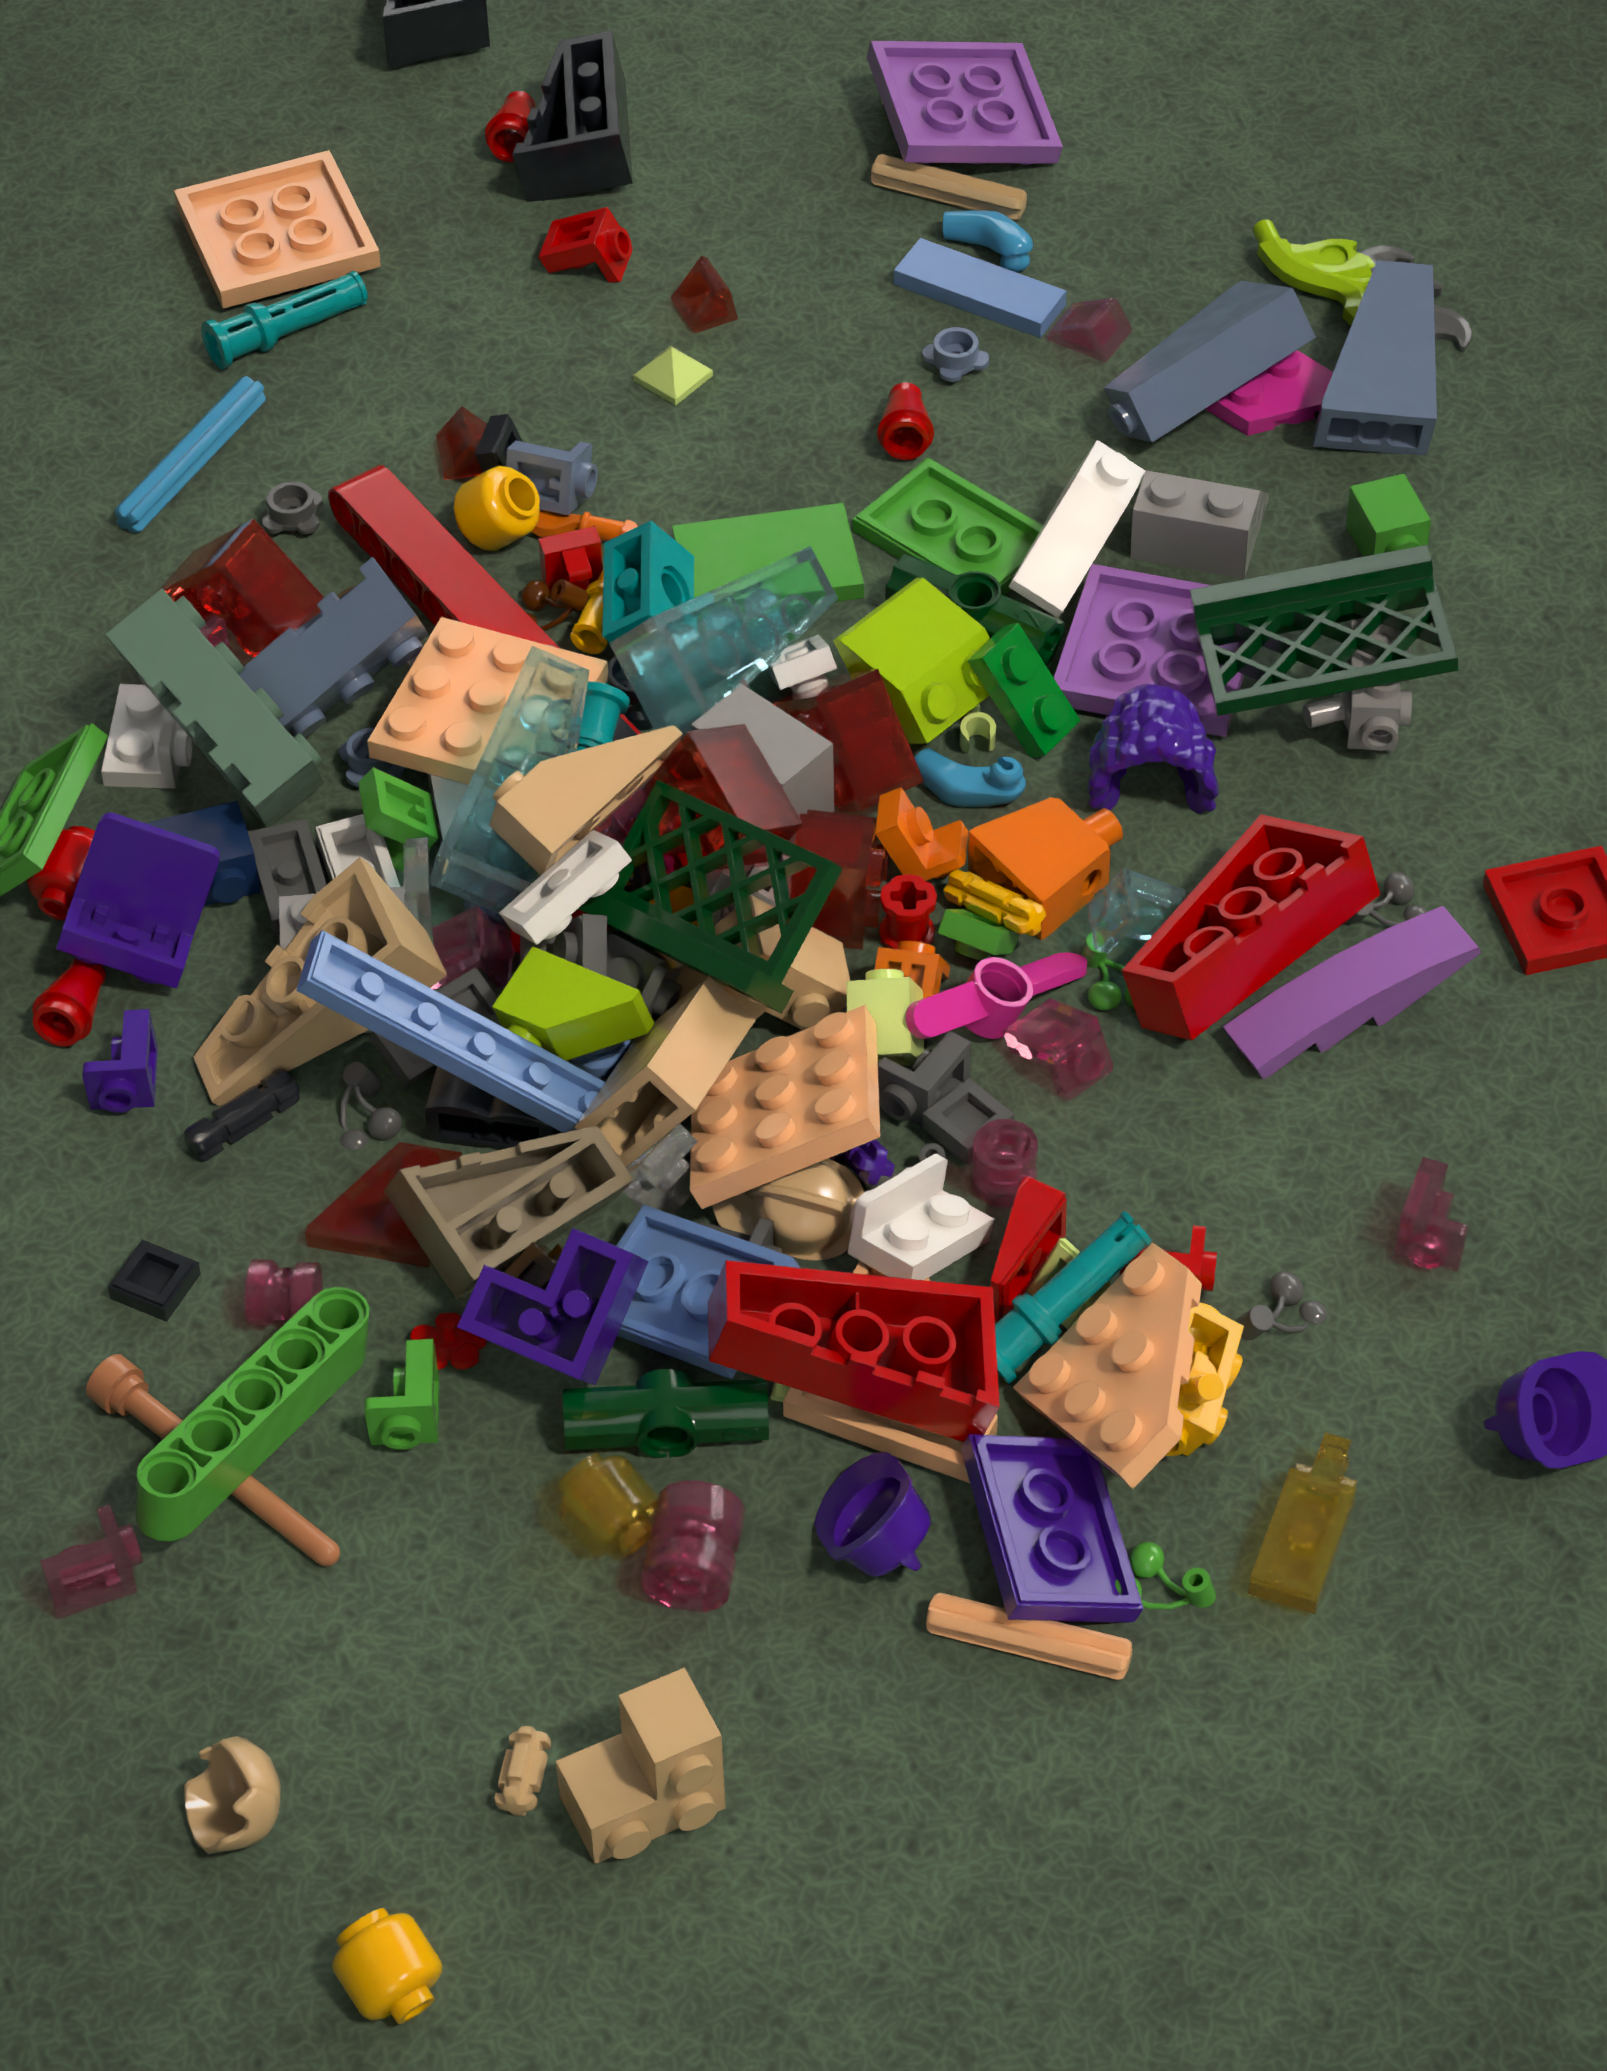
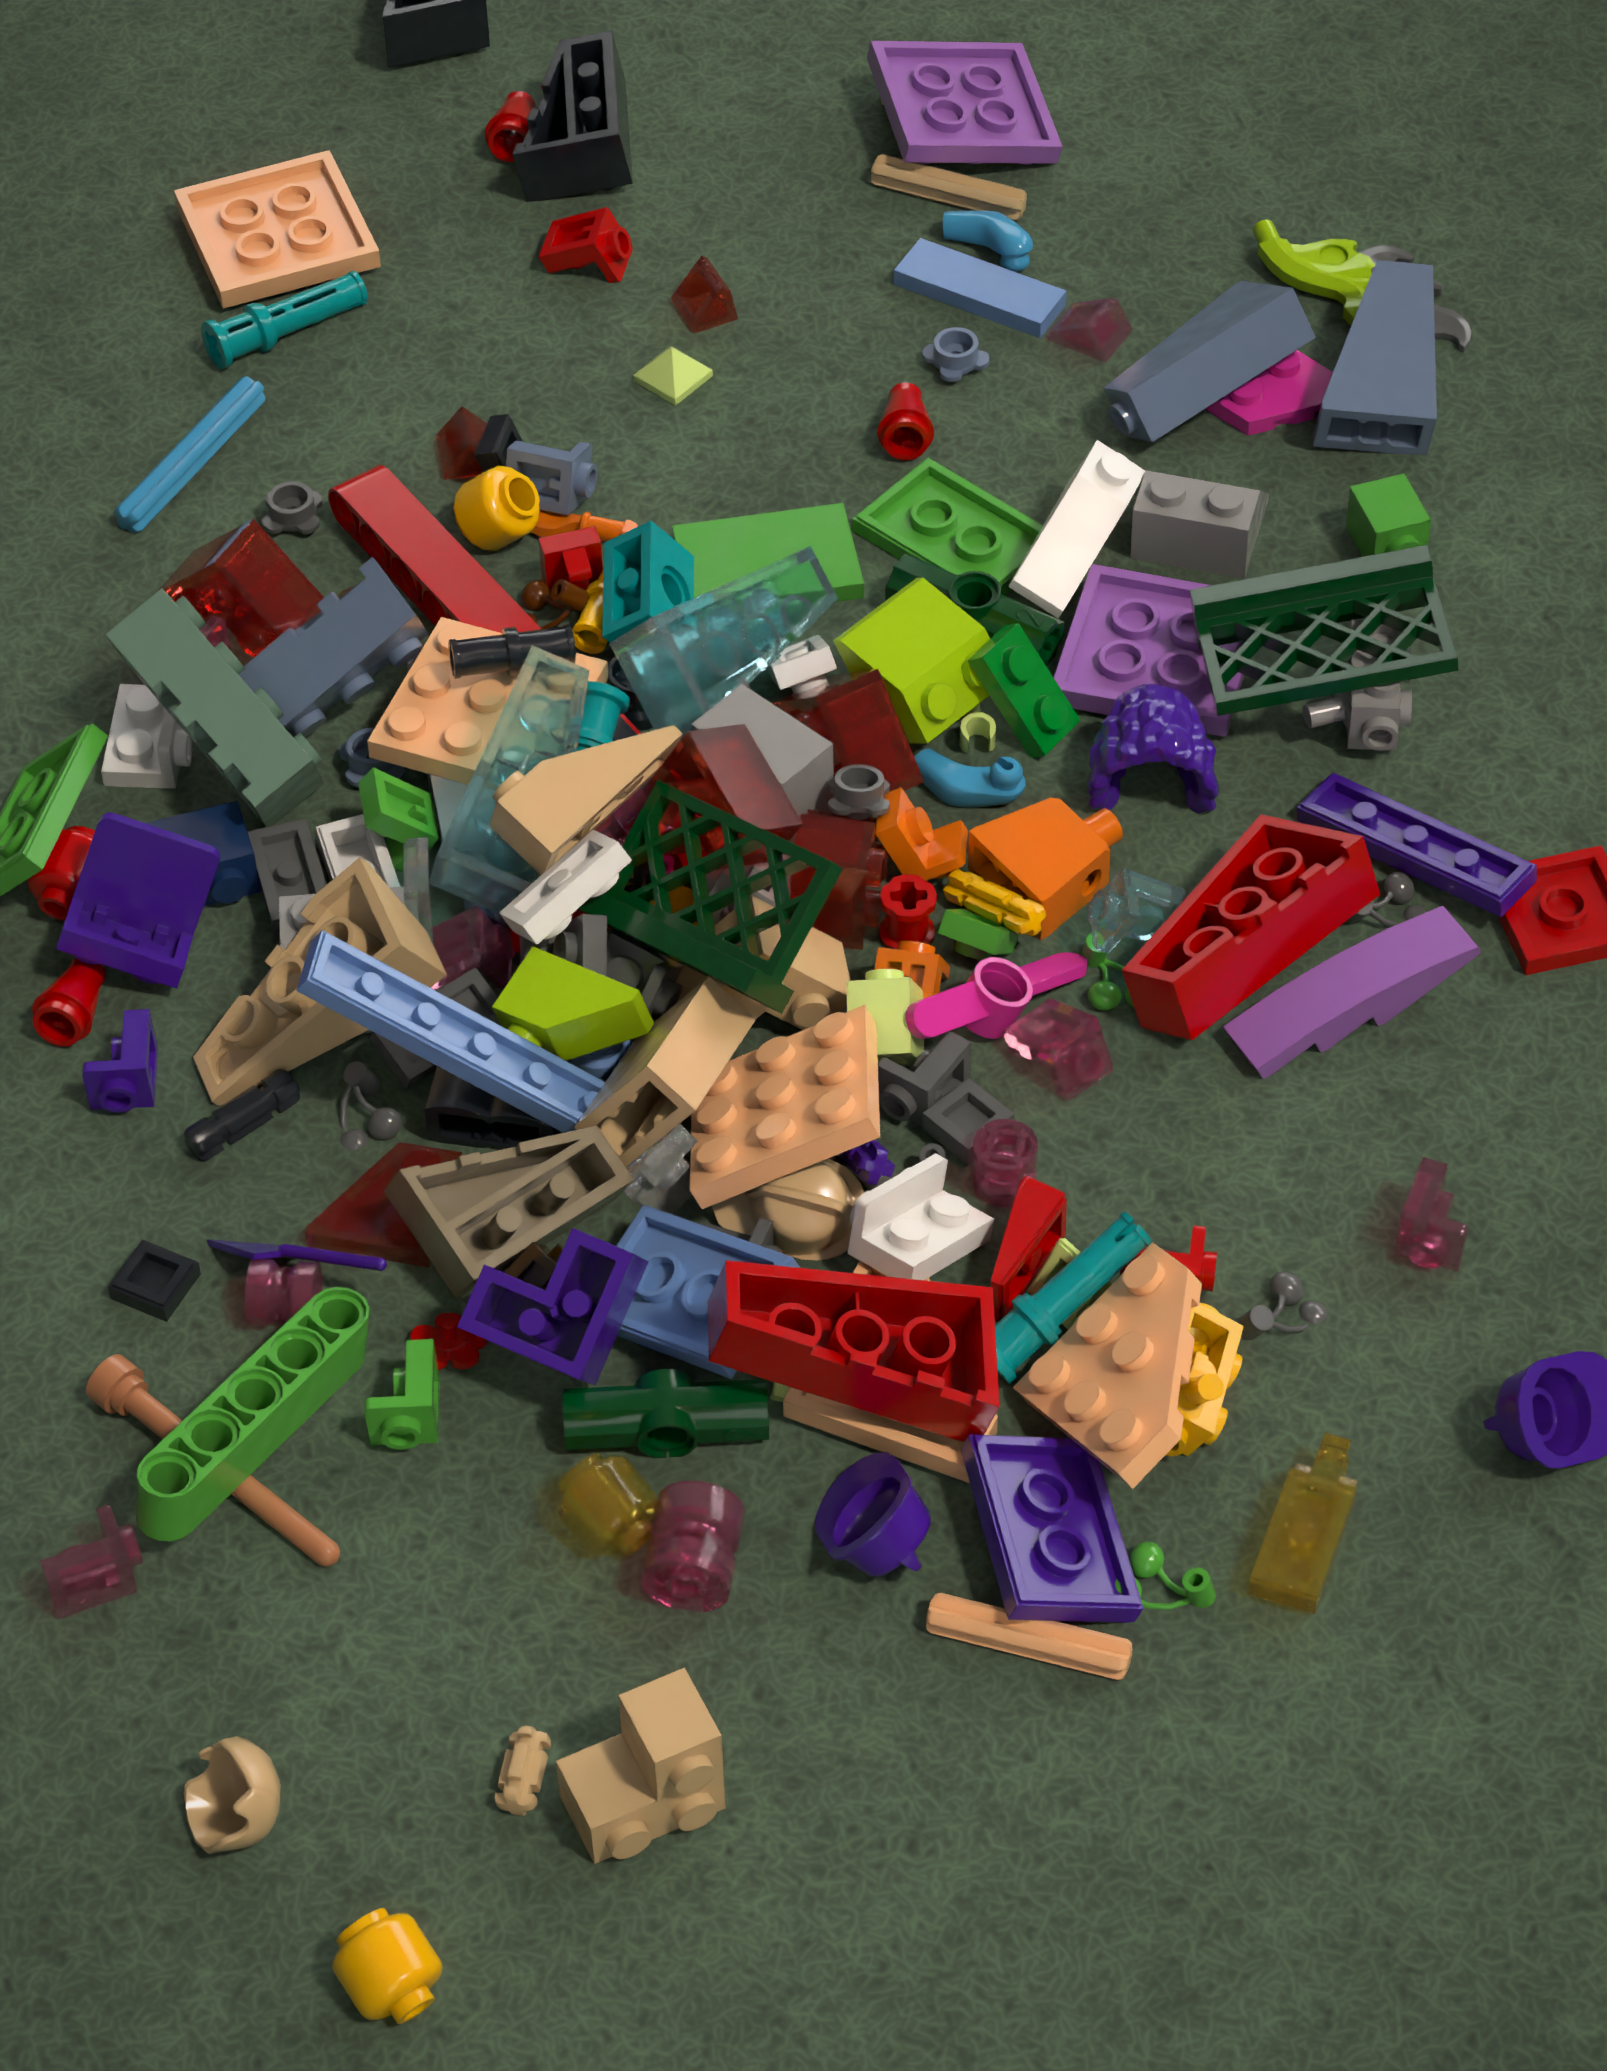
(265, 1251): none -> dark purple piece
(508, 650): none -> black pin
(859, 792): none -> dark grey plate
(1420, 844): none -> dark purple tile

